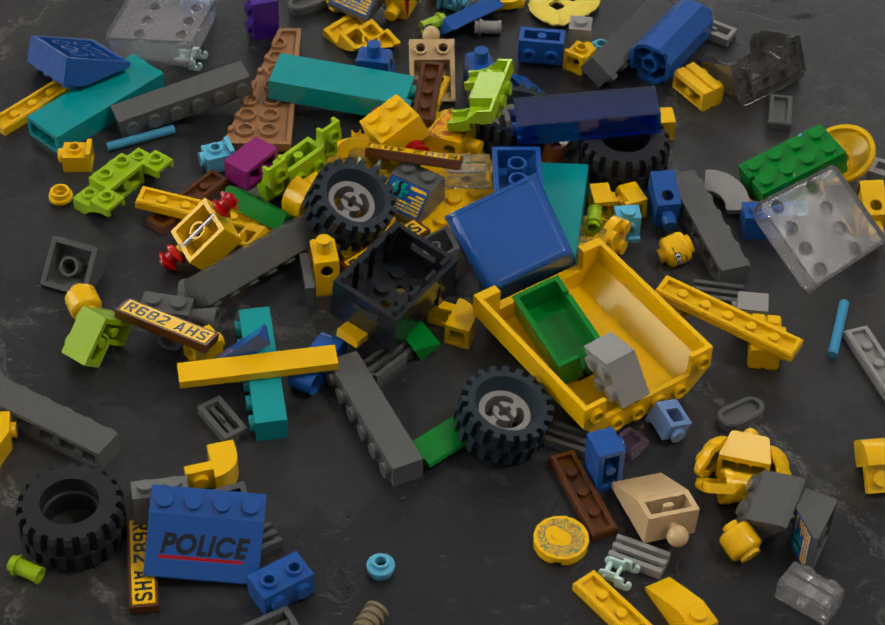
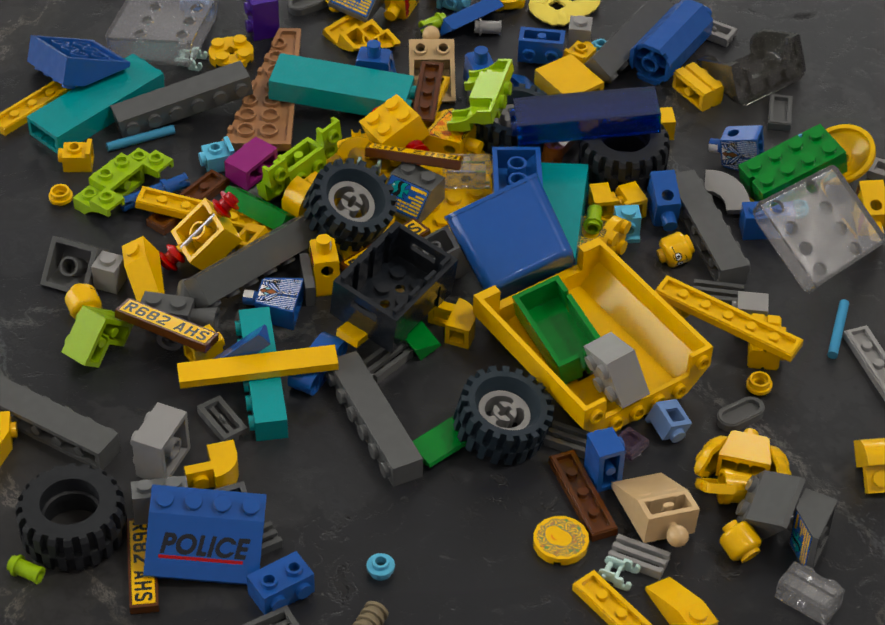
(109, 272): none -> light grey brick
(143, 267): none -> yellow slope
(160, 442): none -> light grey brick
(170, 185): none -> blue pin
(222, 47): none -> yellow plate
(283, 298): none -> blue torso
(566, 76): none -> yellow brick
(738, 144): none -> blue torso
(759, 383): none -> yellow plate

